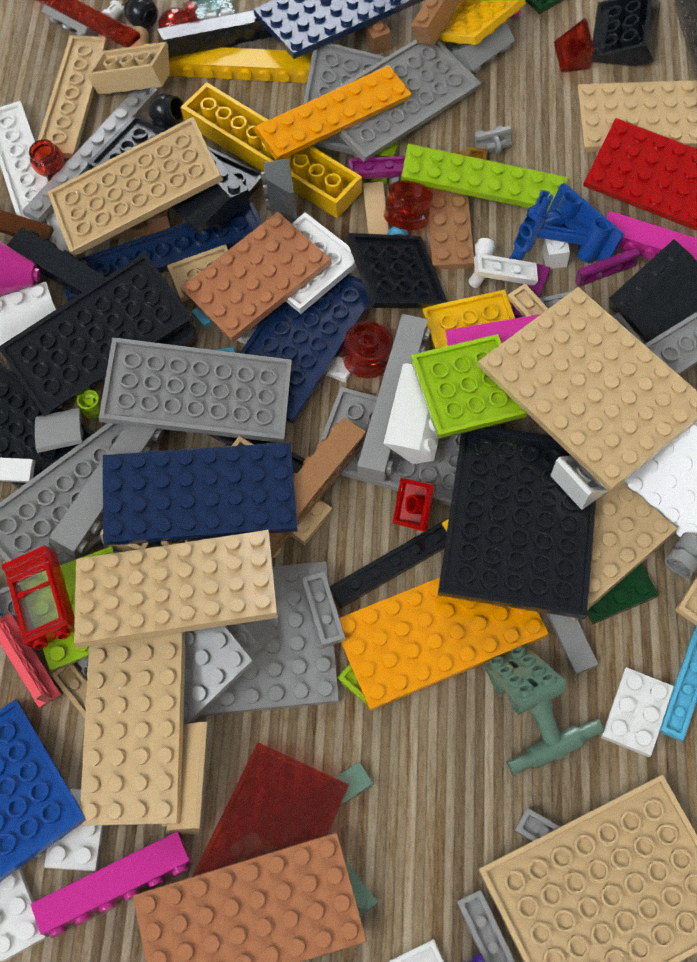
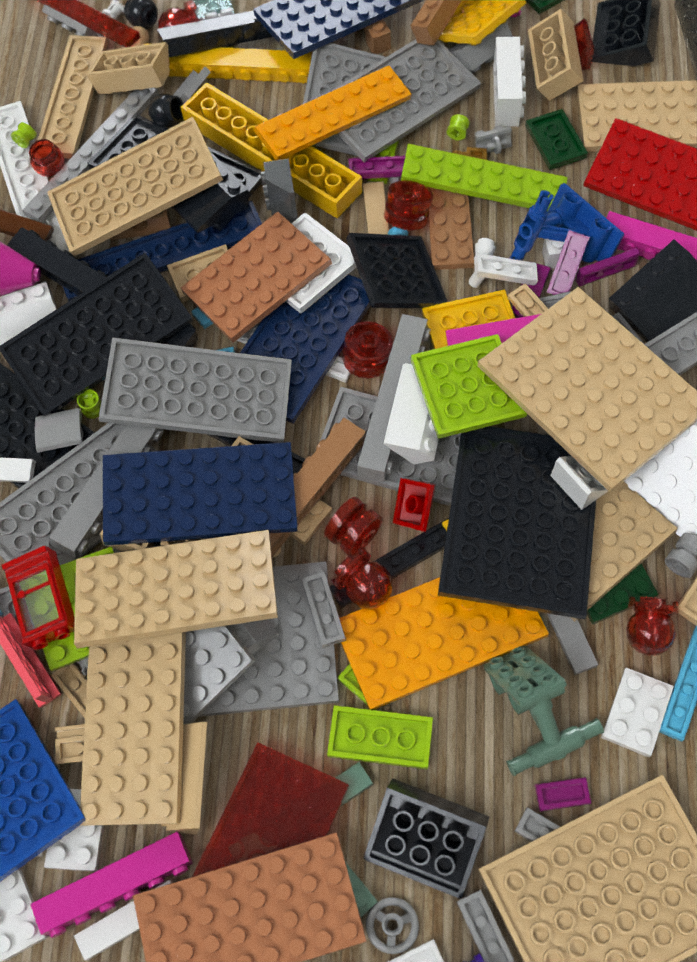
(23, 135): none -> lime wheel
(69, 744): none -> tan plate
(109, 930): none -> white tile
(191, 84): none -> light grey slope
(353, 526): none -> clear red wheel
(365, 582): none -> clear red tile
(380, 737): none -> lime plate
(411, 916): none -> light grey piece
(426, 838): none -> black slope
(458, 127): none -> lime wheel
(508, 81): none -> white brick
(555, 55): none -> tan brick
(556, 139): none -> dark green plate
(562, 794): none -> magenta tile
(568, 263): none -> tile
(651, 626): none -> clear red tile

